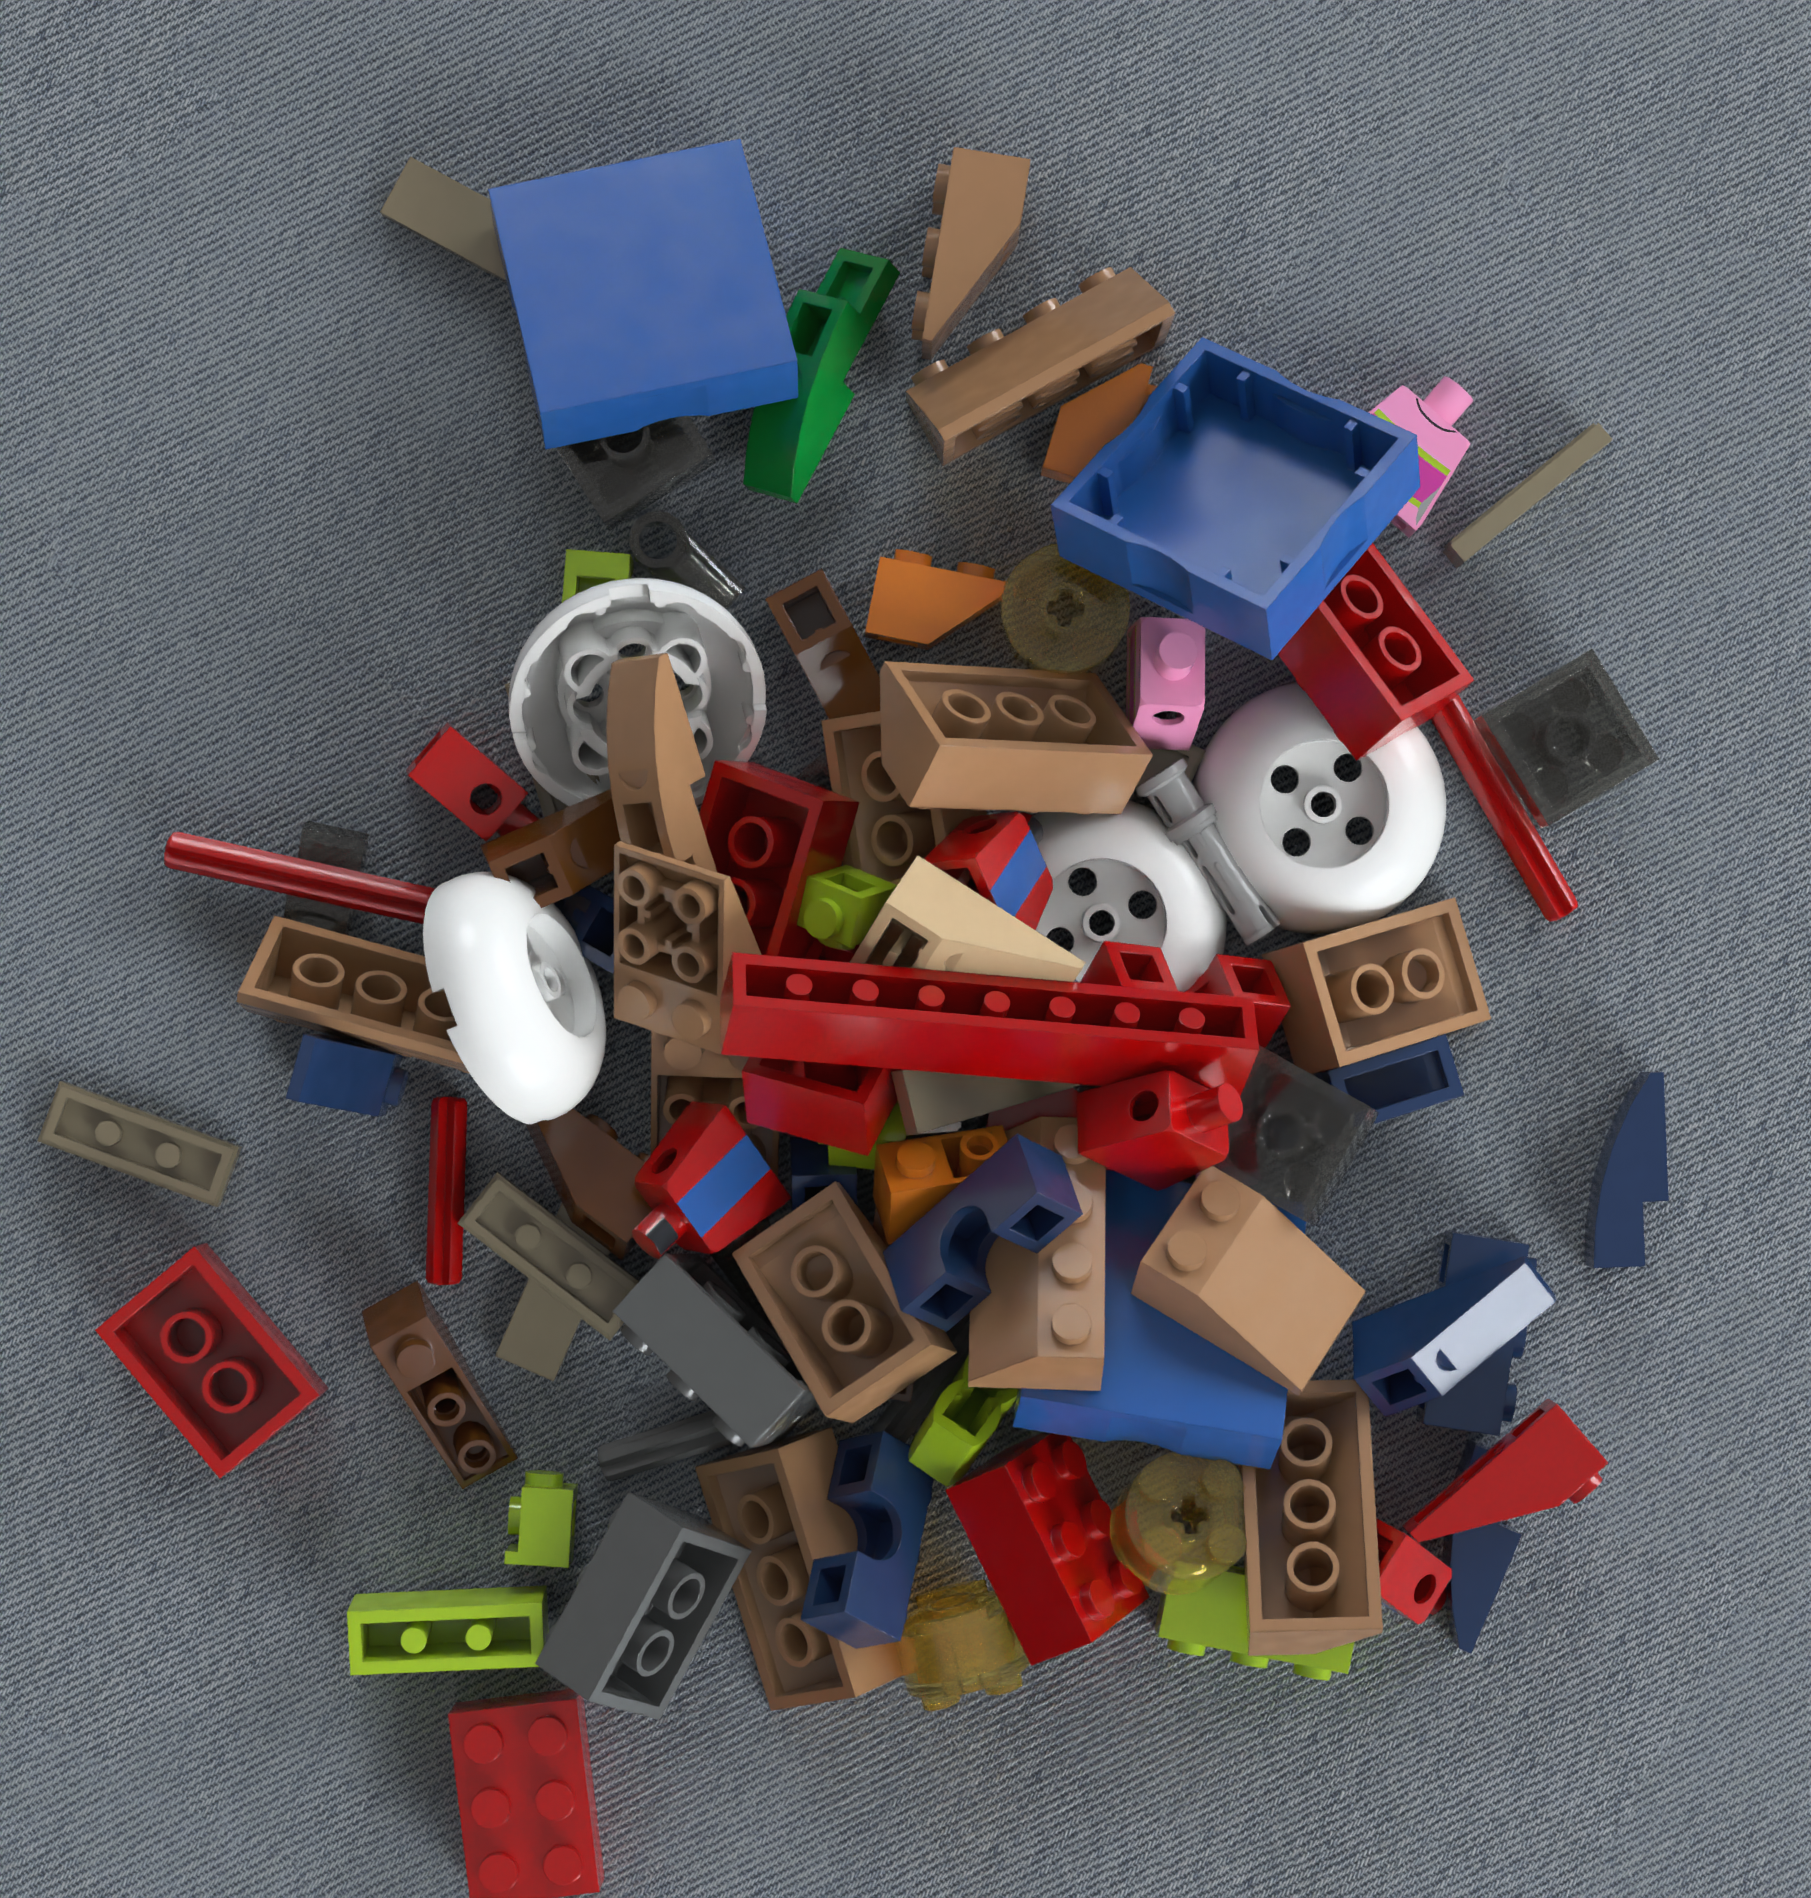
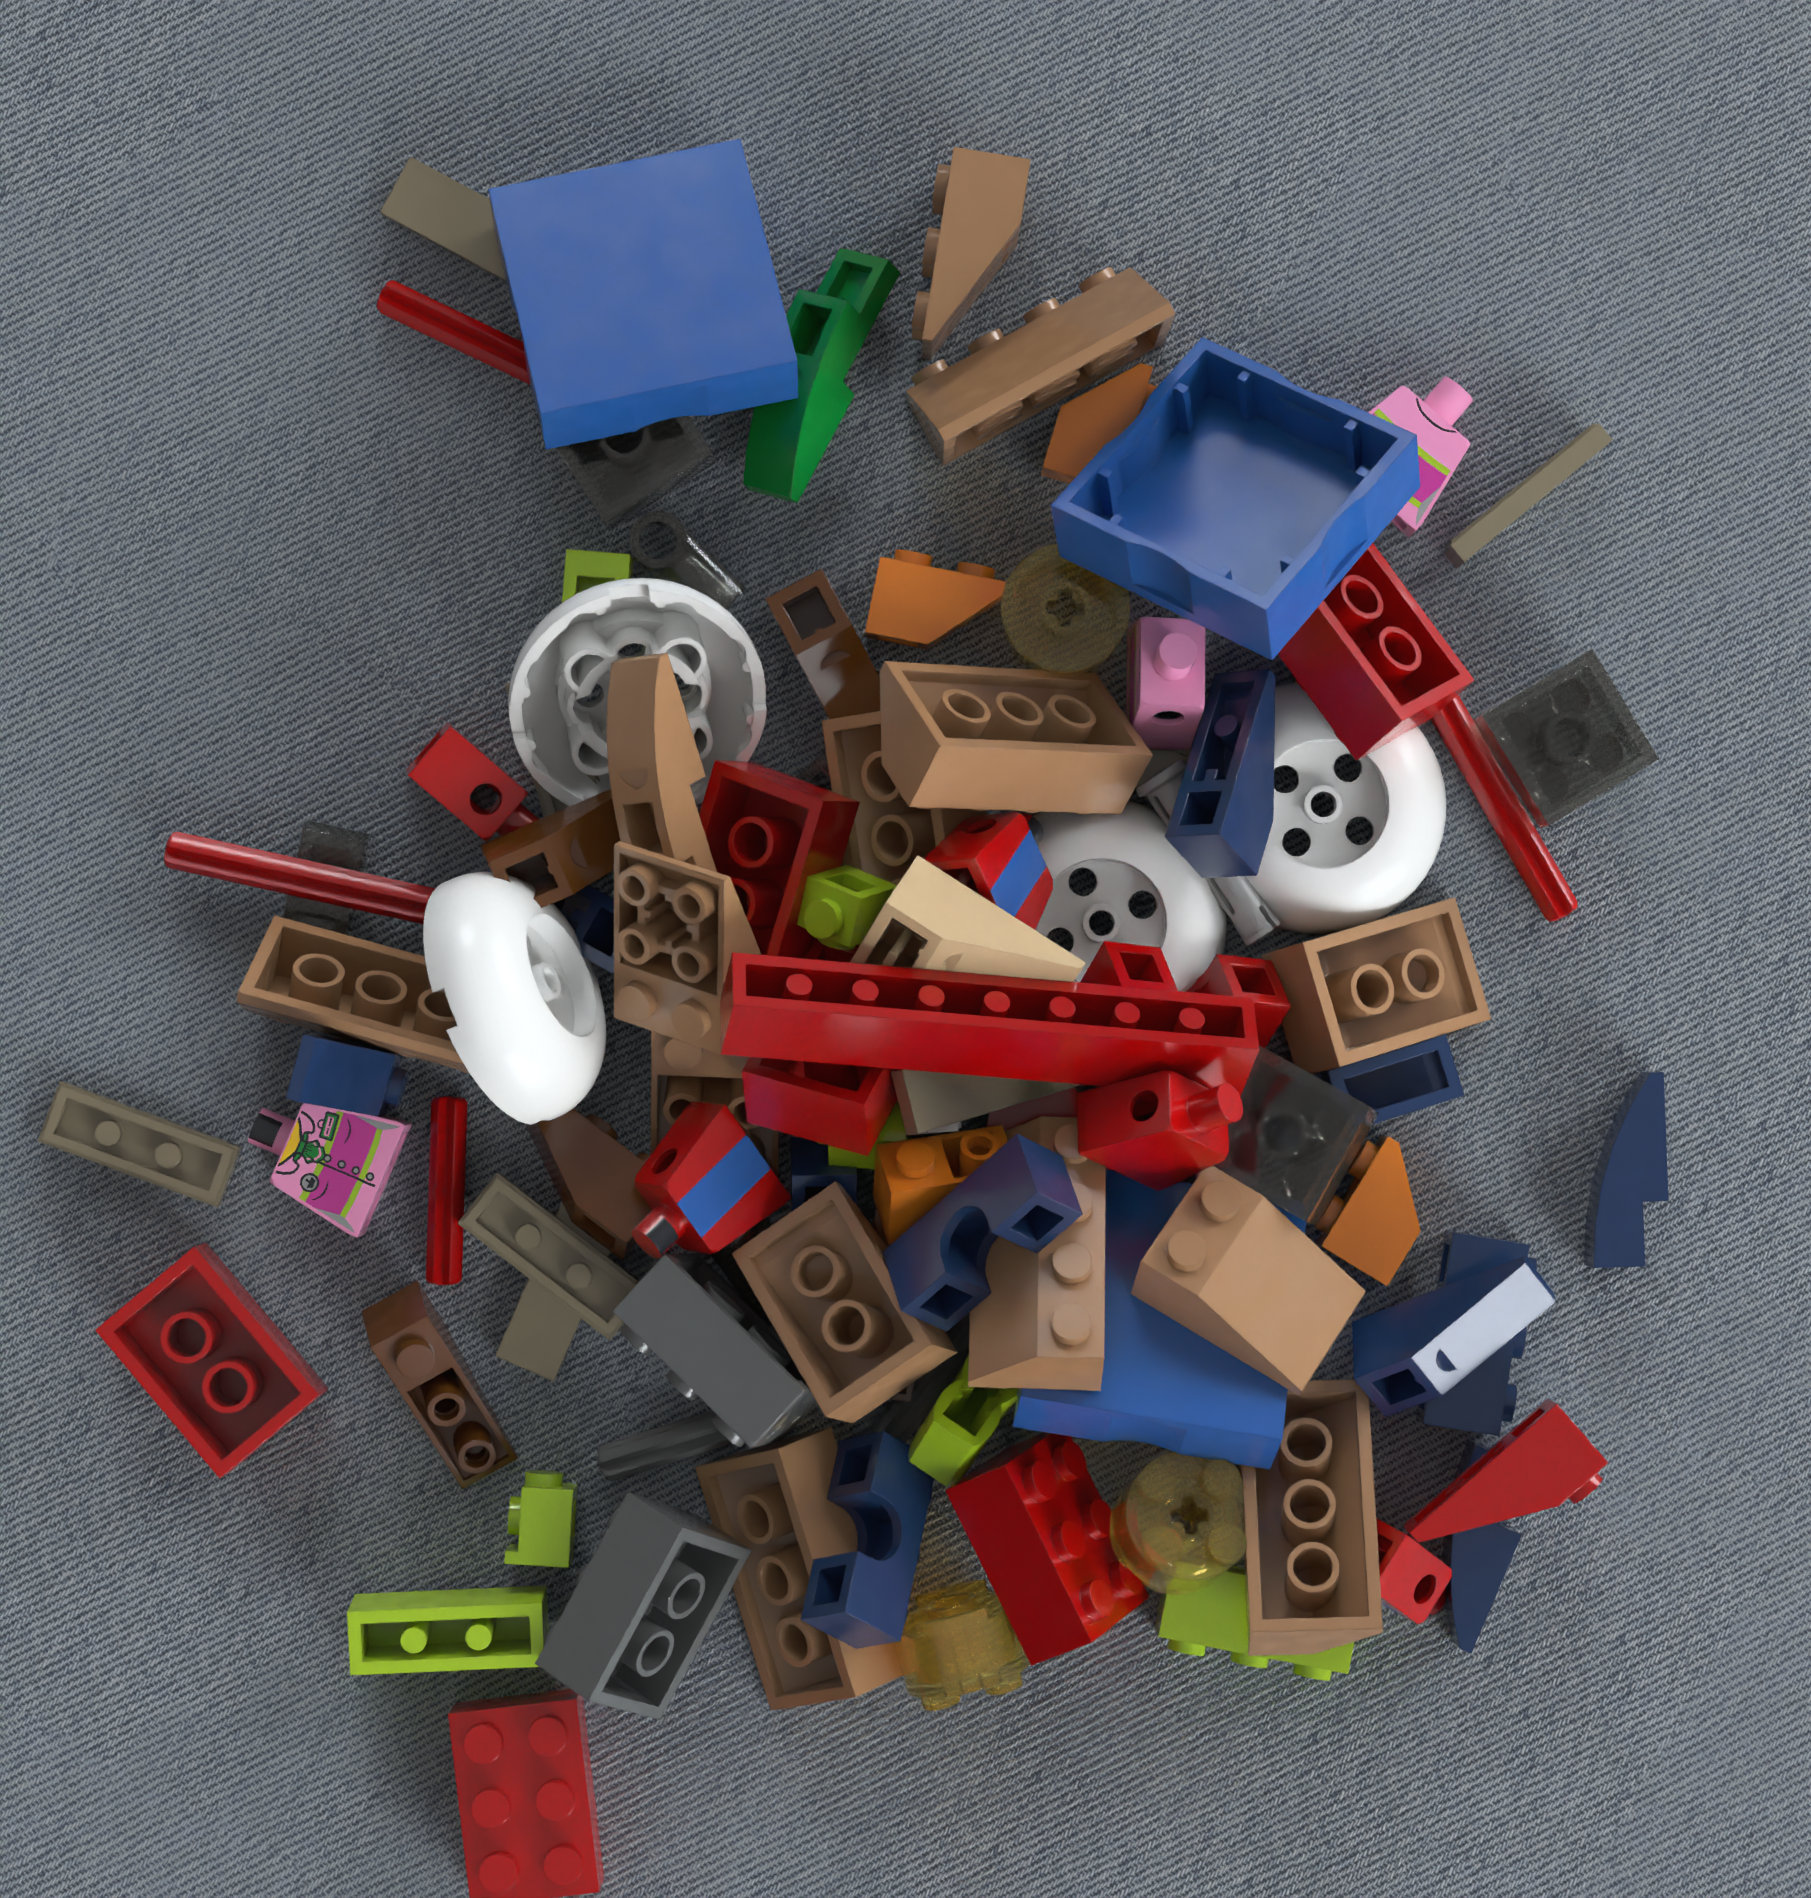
(332, 1160): none -> torso
(453, 329): none -> red axle
(1229, 779): none -> dark blue slope
(1376, 1216): none -> orange slope

